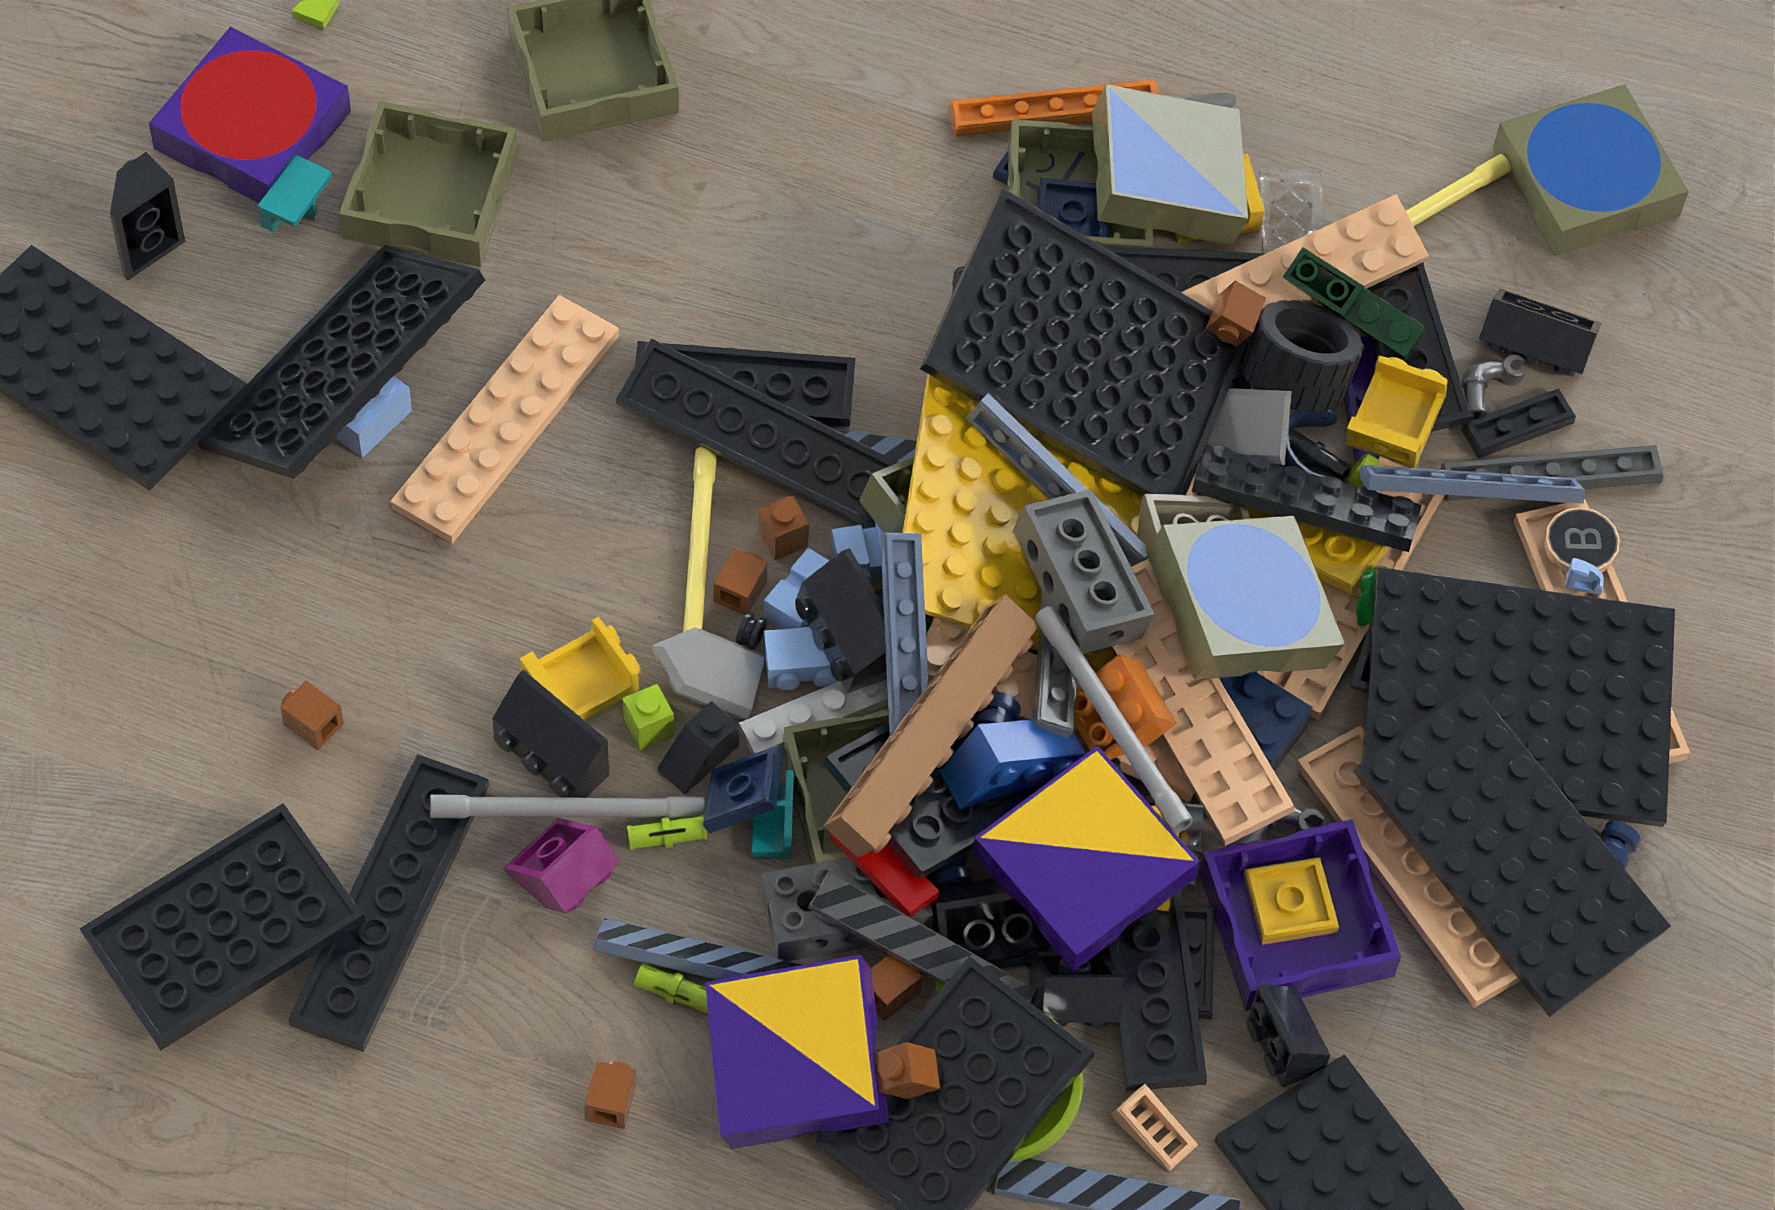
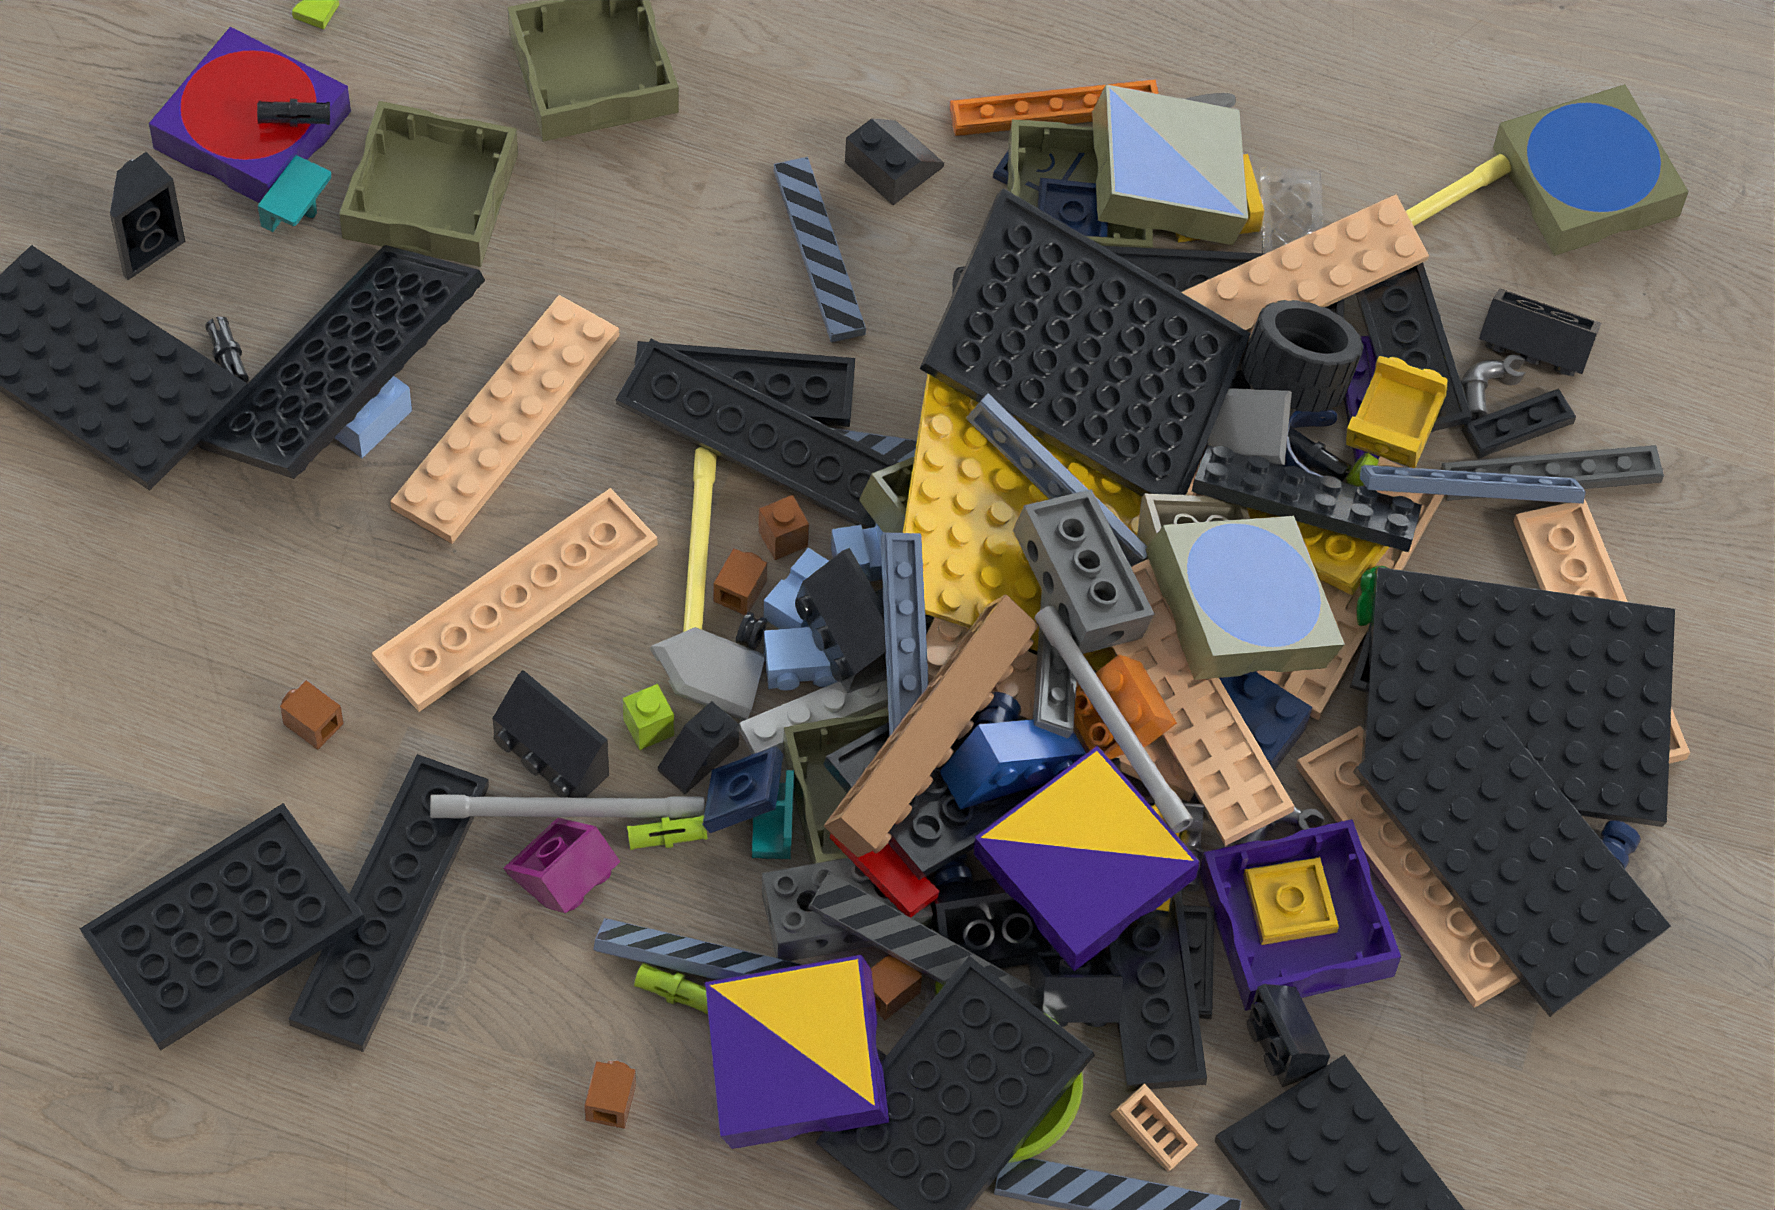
(226, 350): none -> black pin
(293, 112): none -> black pin
(514, 599): none -> light nougat plate
(587, 671): yellow panel -> none
(819, 249): none -> tile
(890, 158): none -> black slope
(906, 1070): dark orange brick -> none
(1235, 313): dark orange brick -> none
(1354, 303): dark green slope -> none
(1583, 536): black tile -> none
(1584, 577): light blue tile -> none

